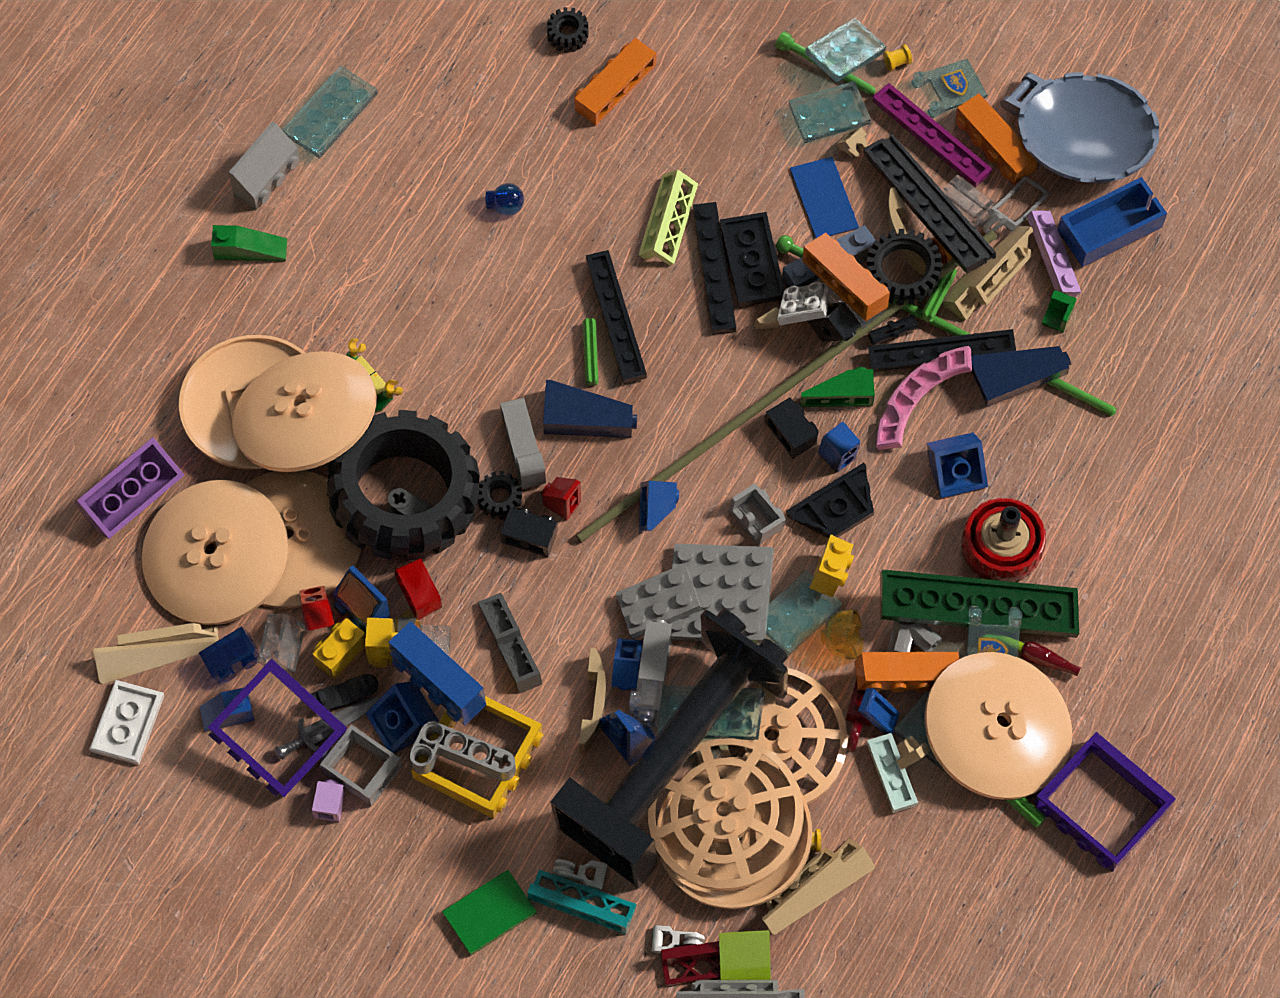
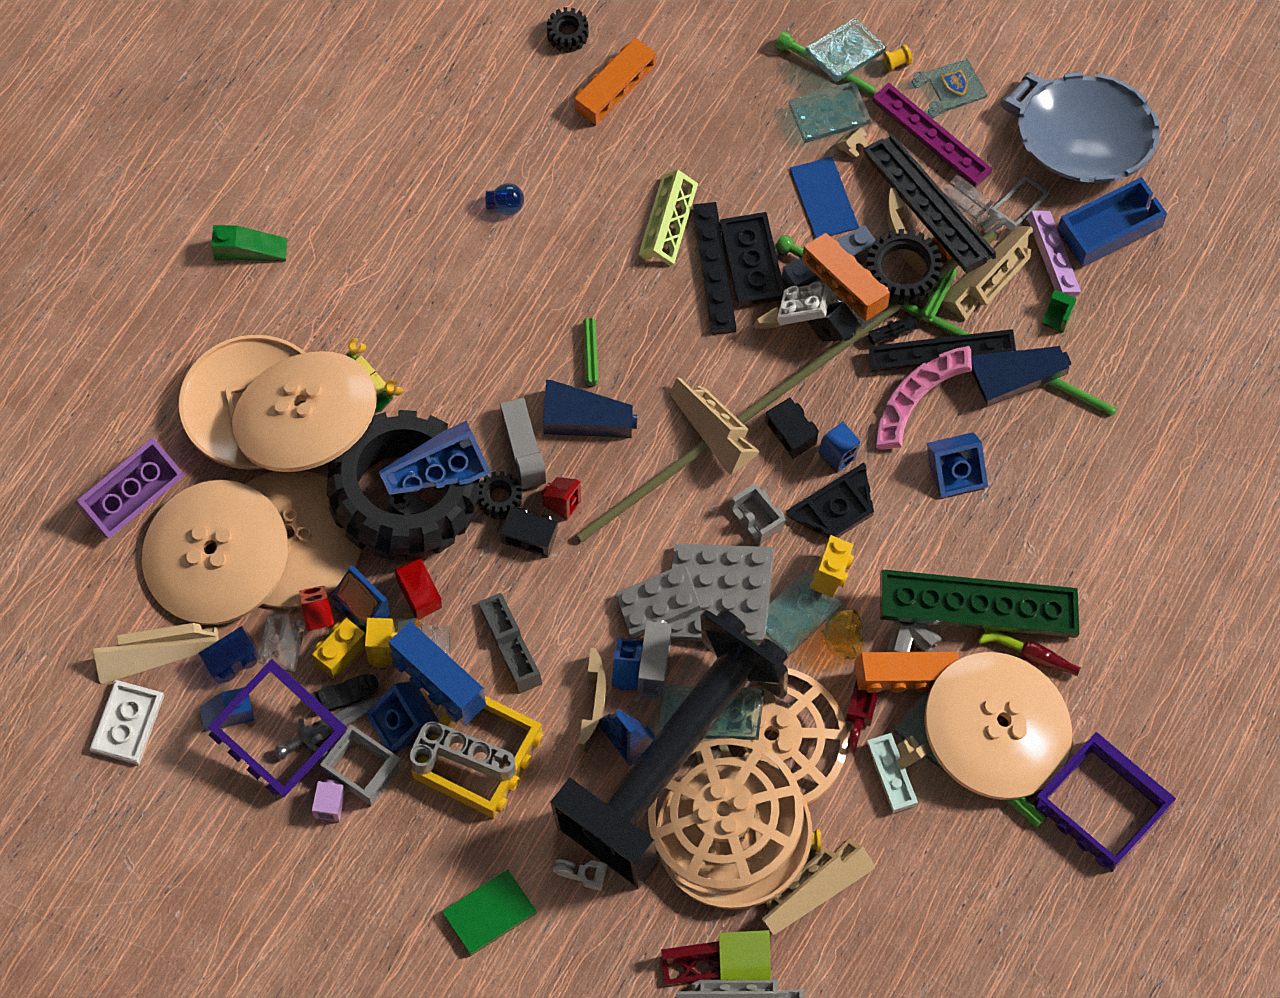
(264, 166): light grey slope -> none
(330, 111): clear light blue plate -> none
(441, 461): none -> blue wedge
(579, 907): teal fence -> none
(616, 317): black plate -> none
(647, 702): clear brick -> none
(656, 502): blue slope -> none
(691, 938): white piece -> none
(715, 425): none -> tan wedge
(844, 390): green slope -> none
(879, 711): blue tile -> none
(993, 637): clear light blue flag -> none
(995, 138): orange brick -> none
(1003, 540): red wheel -> none

